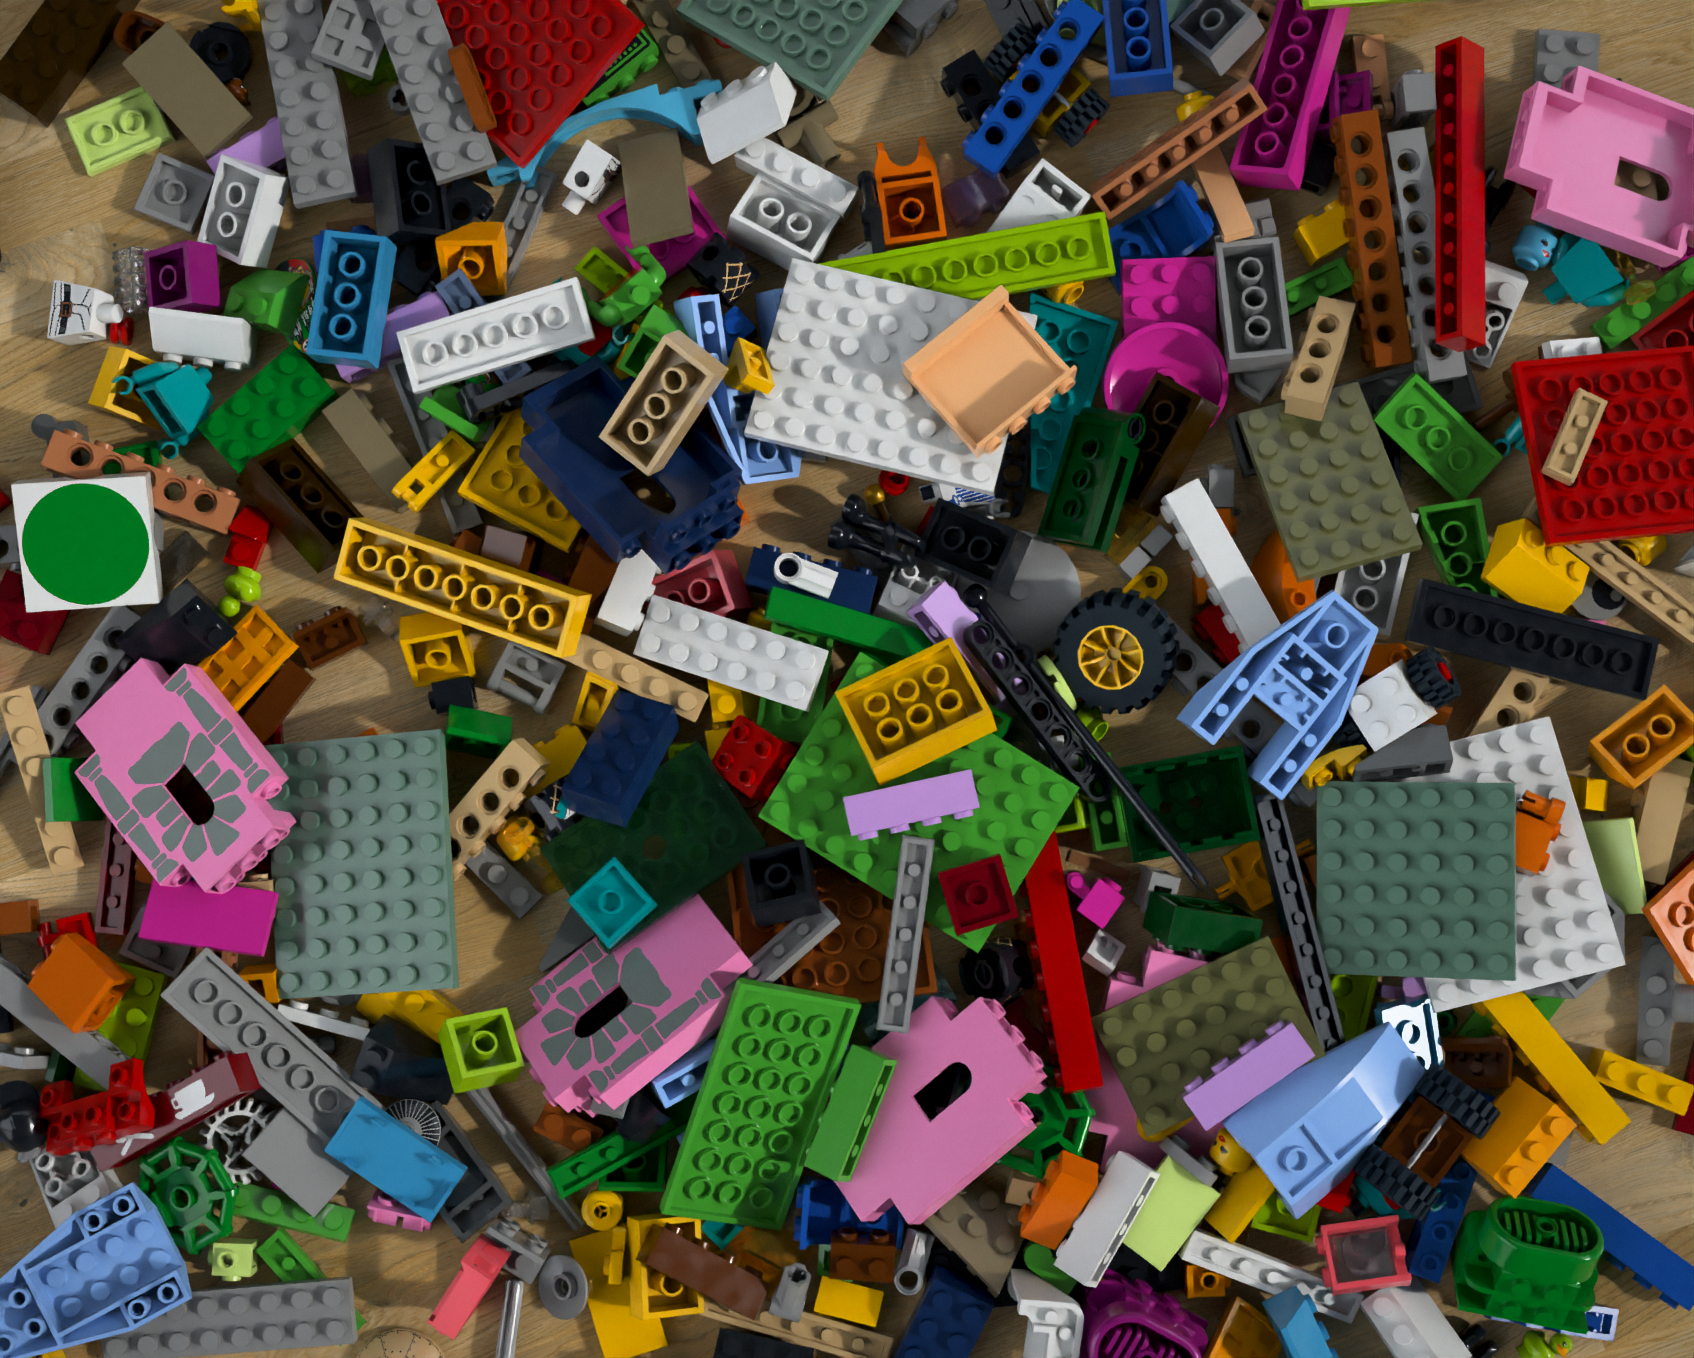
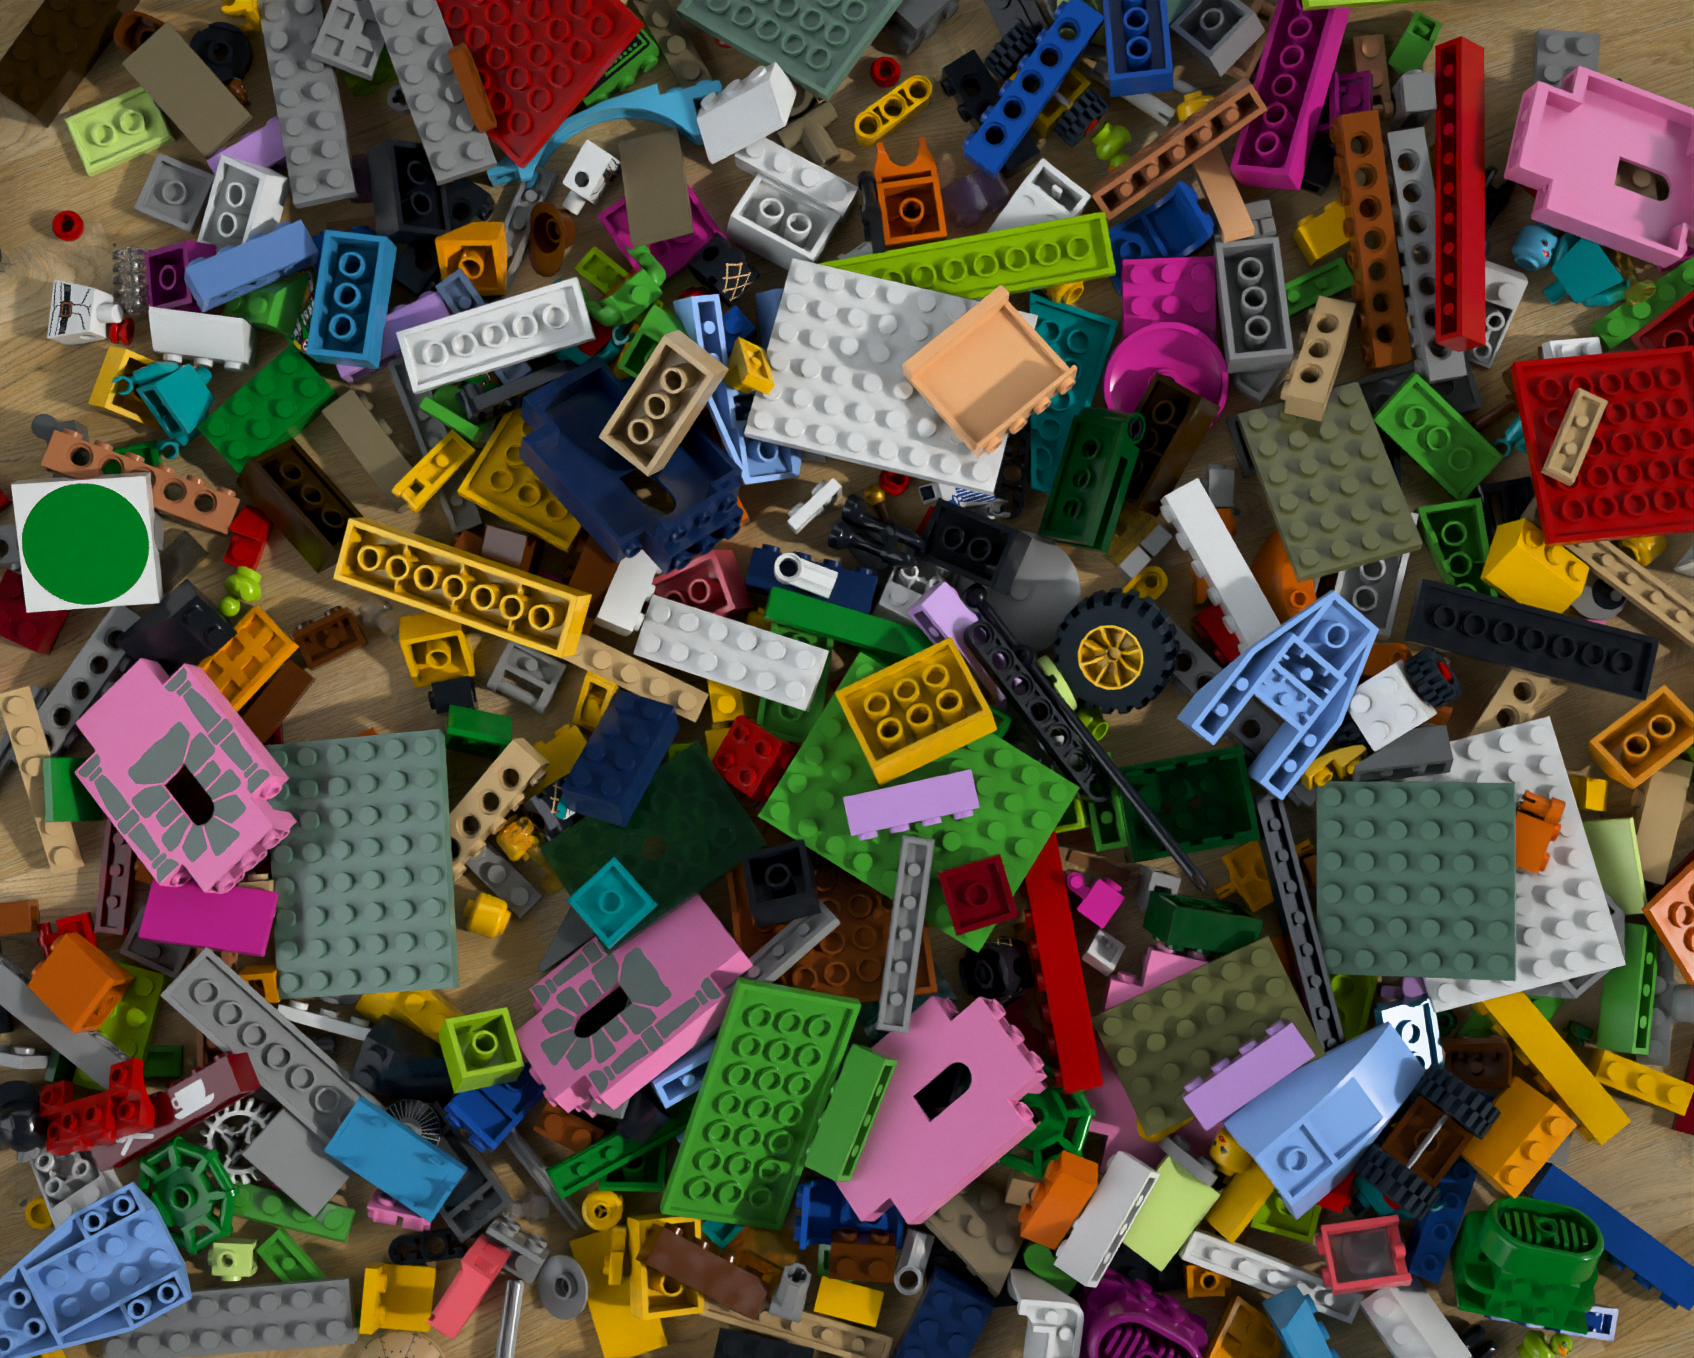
(38, 1214): none -> yellow tile
(63, 218): none -> red plate
(164, 1062): none -> bright green tile
(250, 265): none -> medium blue brick
(397, 1297): none -> yellow bracket
(413, 1256): none -> black beam
(486, 915): none -> yellow head
(495, 1110): none -> blue bracket
(550, 234): none -> reddish brown piece
(822, 498): none -> white plate
(885, 63): none -> red plate
(900, 98): none -> yellow beam
(1109, 142): none -> lime animal
(1146, 102): none -> white pin
(1414, 43): none -> bright green slope
(1514, 499): none -> black plate
(1578, 1033): none -> dark green plate
(1629, 994): none -> bright green brick

